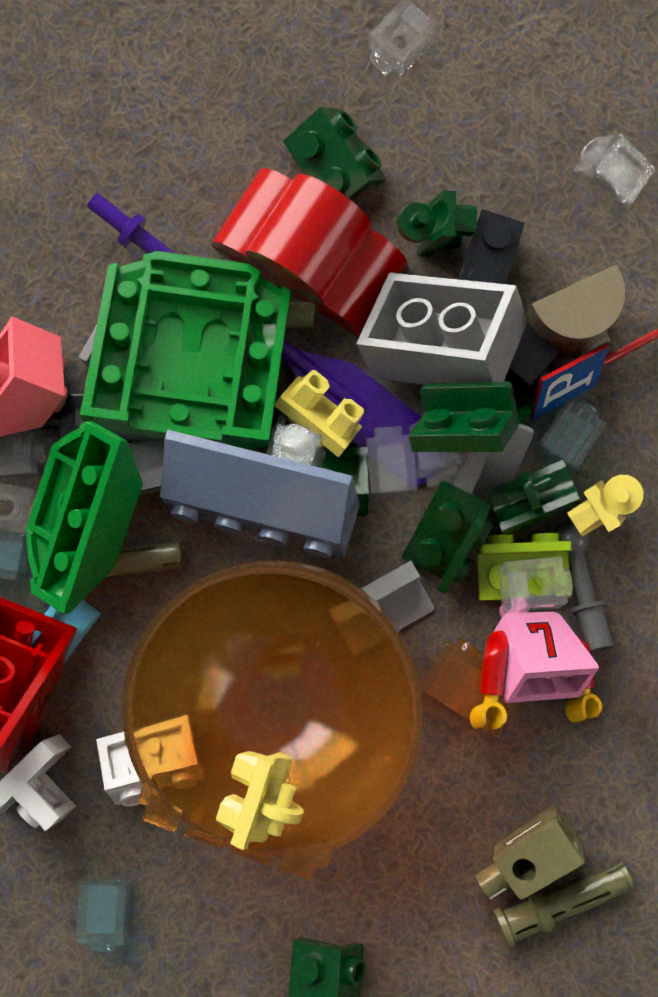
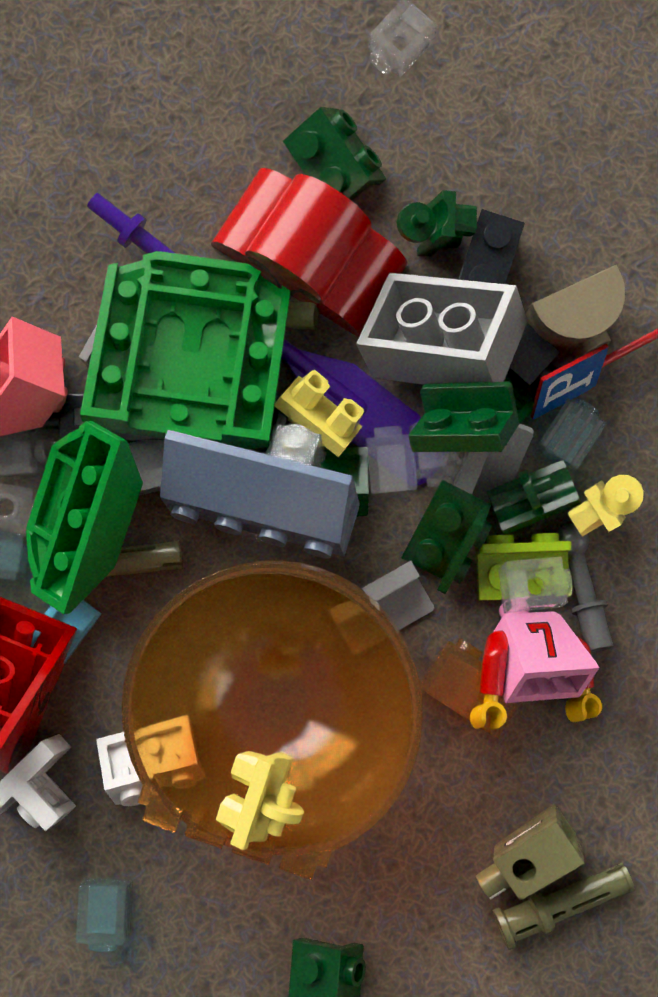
(615, 166): clear bracket -> none

